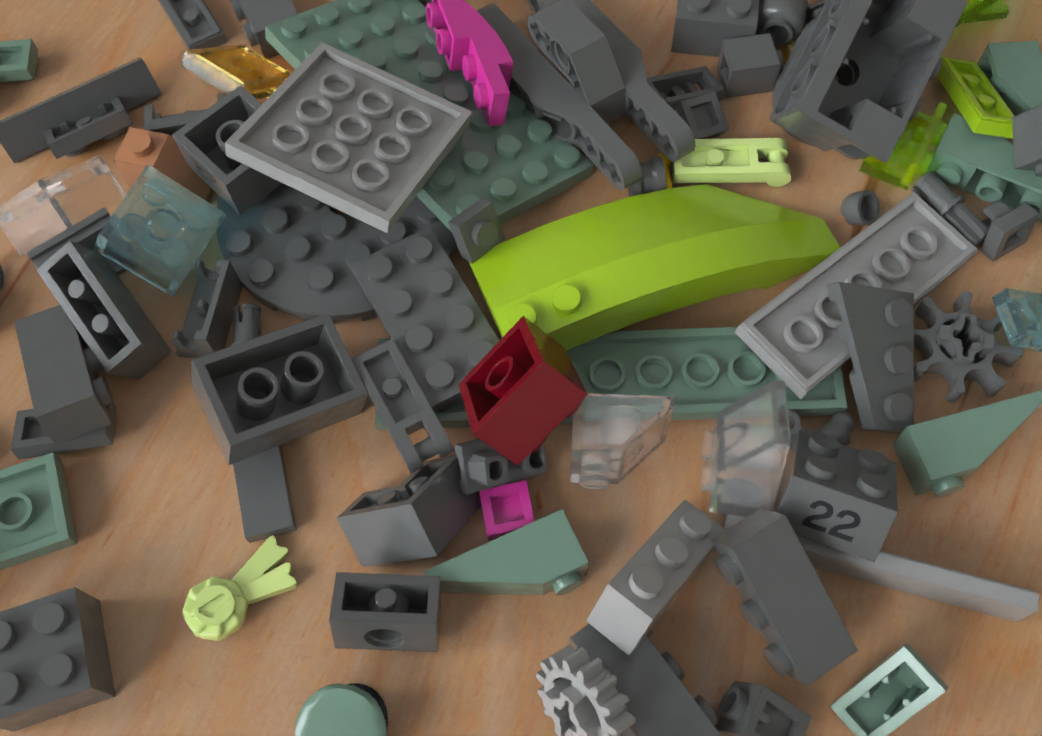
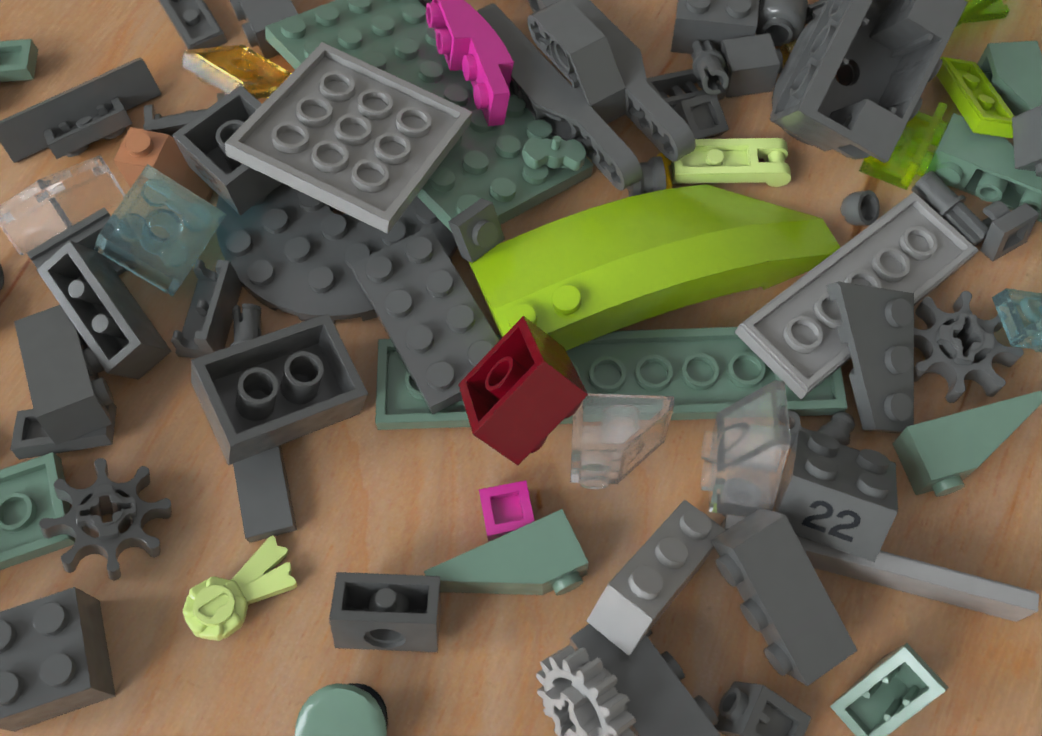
(106, 538): none -> dark grey gear
(401, 404): dark grey plate -> none
(410, 518): dark grey panel -> none
(487, 468): dark grey hips -> none
(553, 153): none -> sand green piece
(709, 67): none -> dark grey axle

